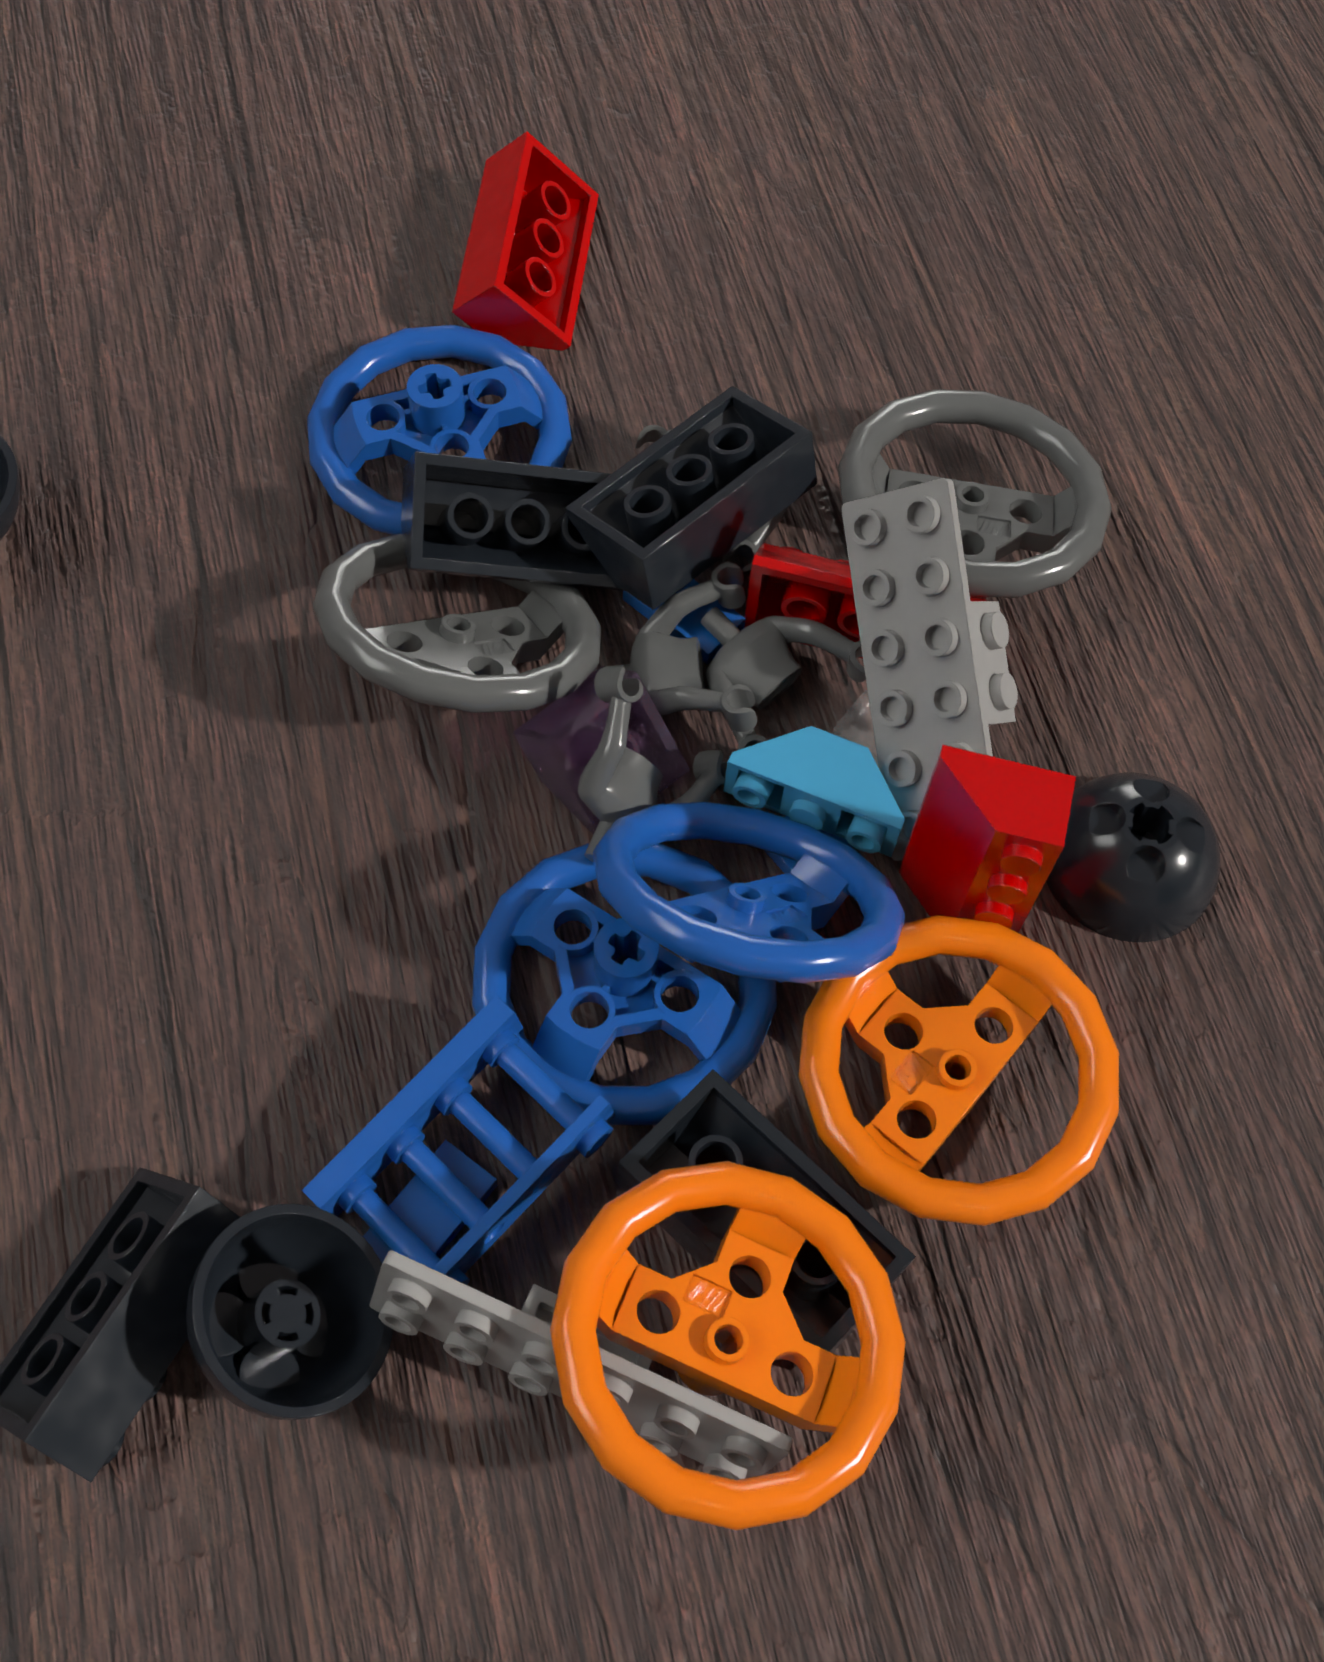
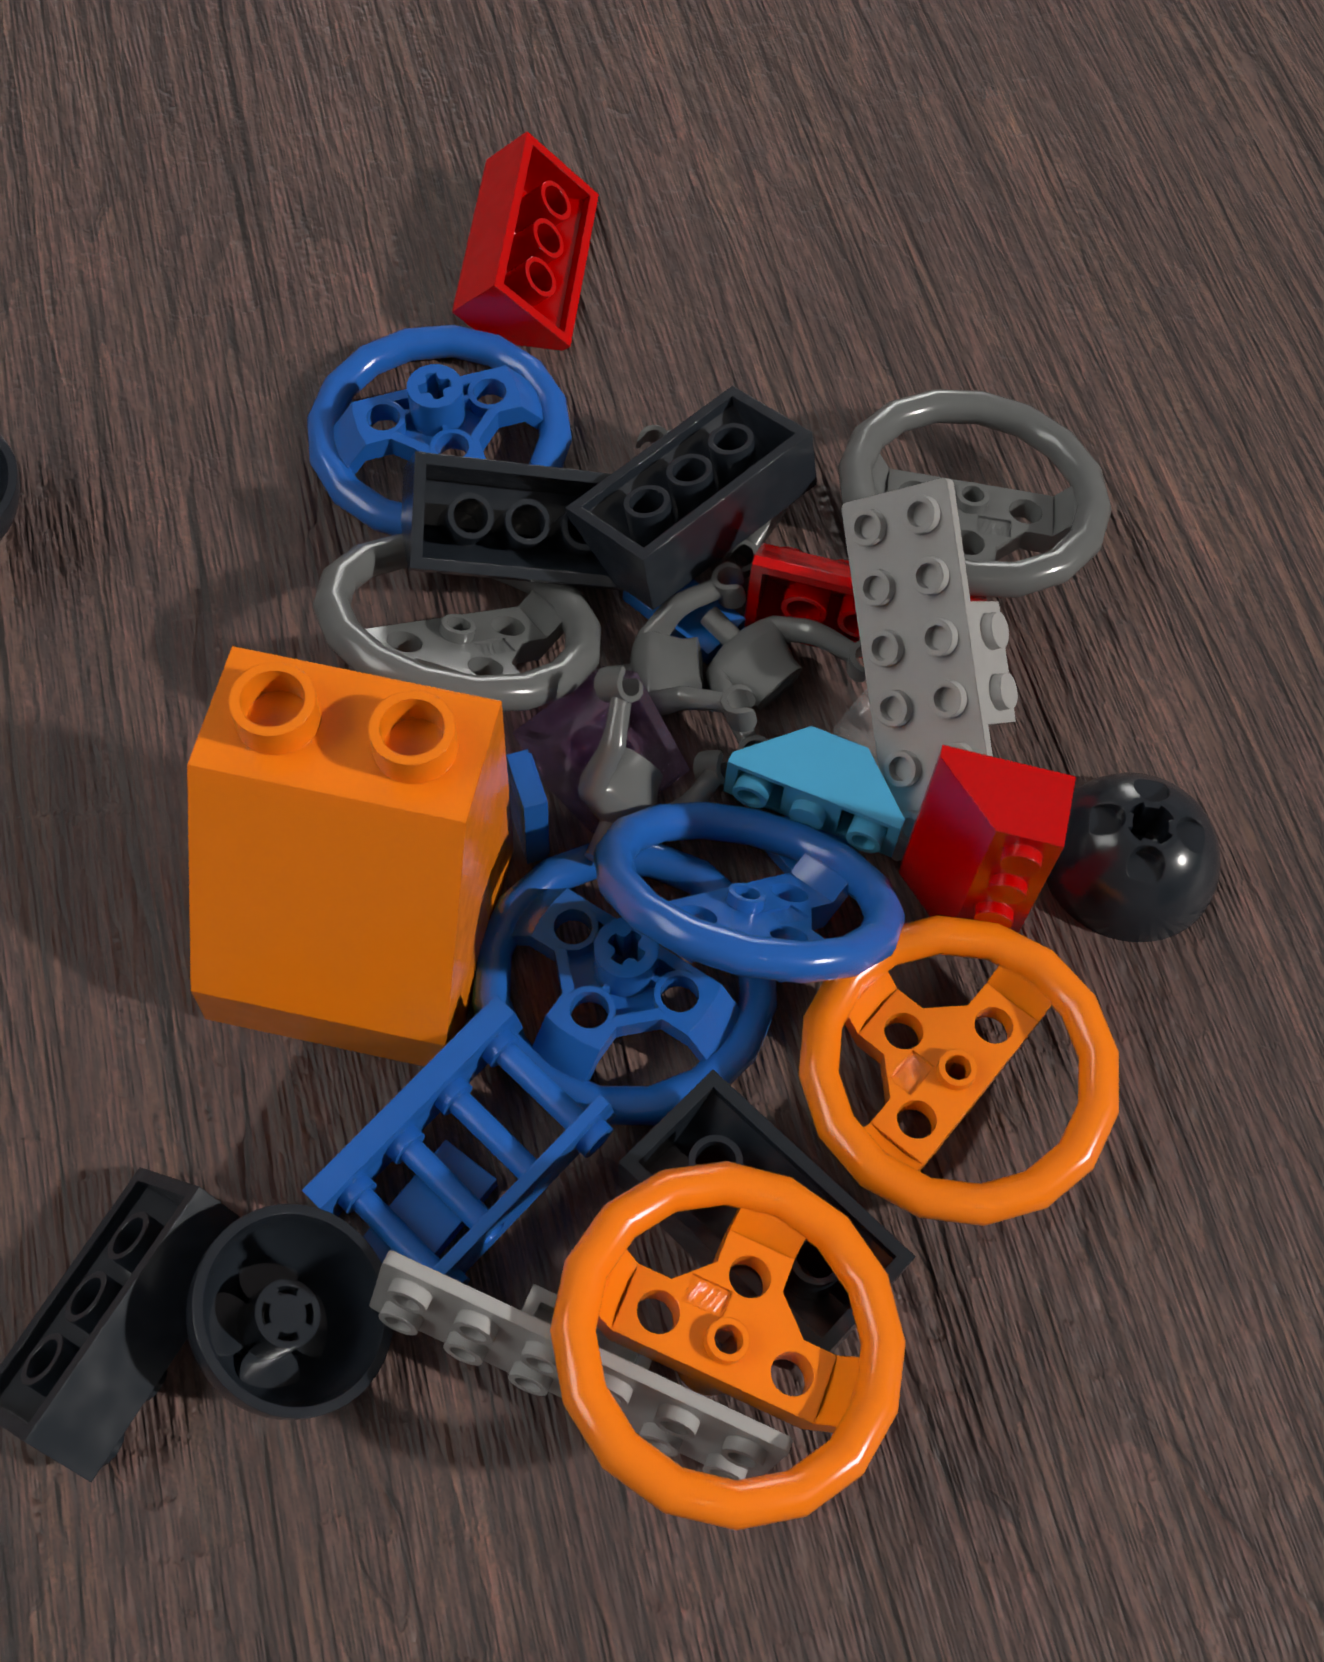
(343, 854): none -> orange slope
(528, 805): none -> blue tile

